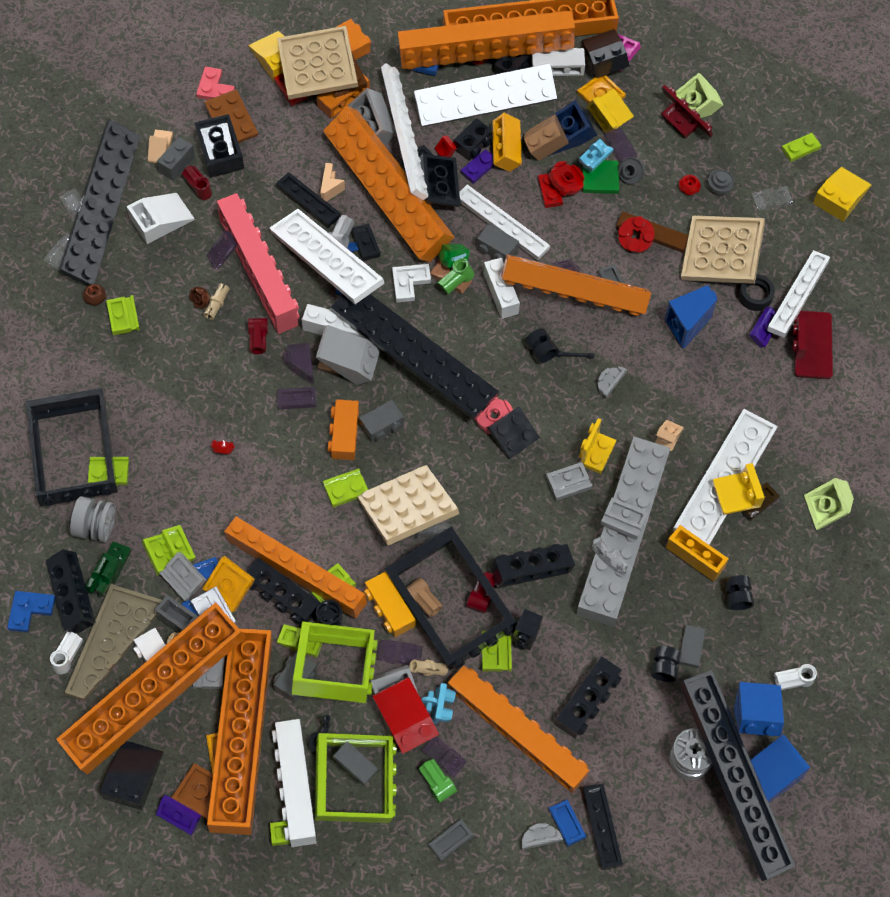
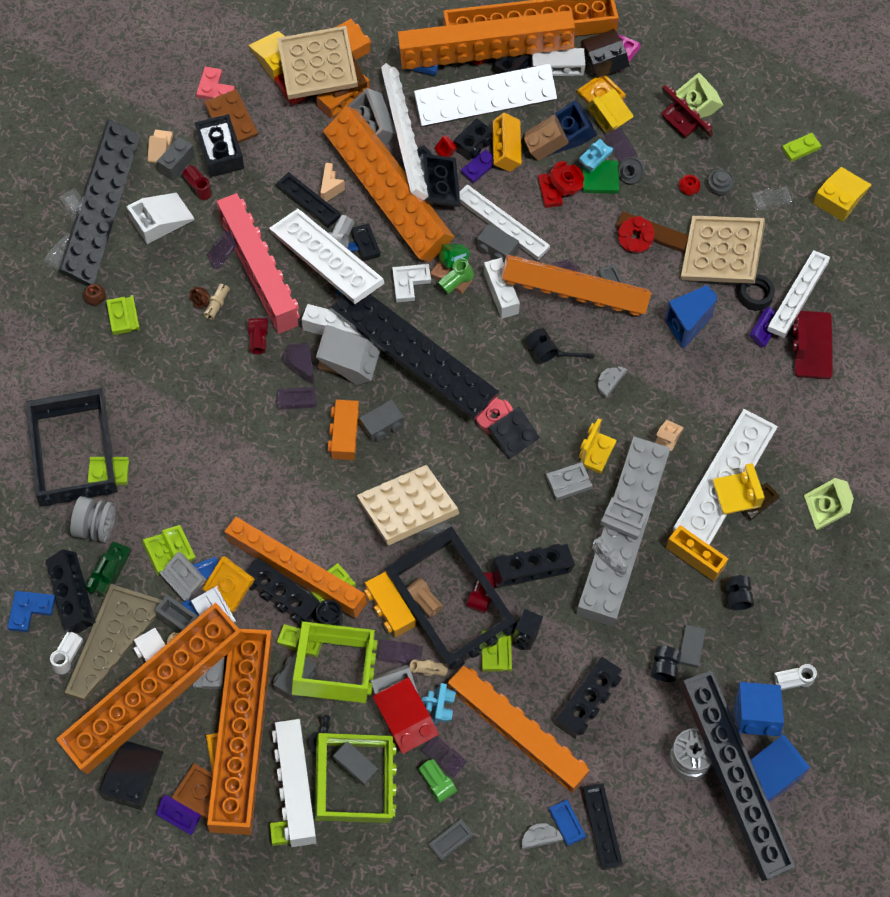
(222, 447): red plate -> none
(345, 487): lime plate -> none

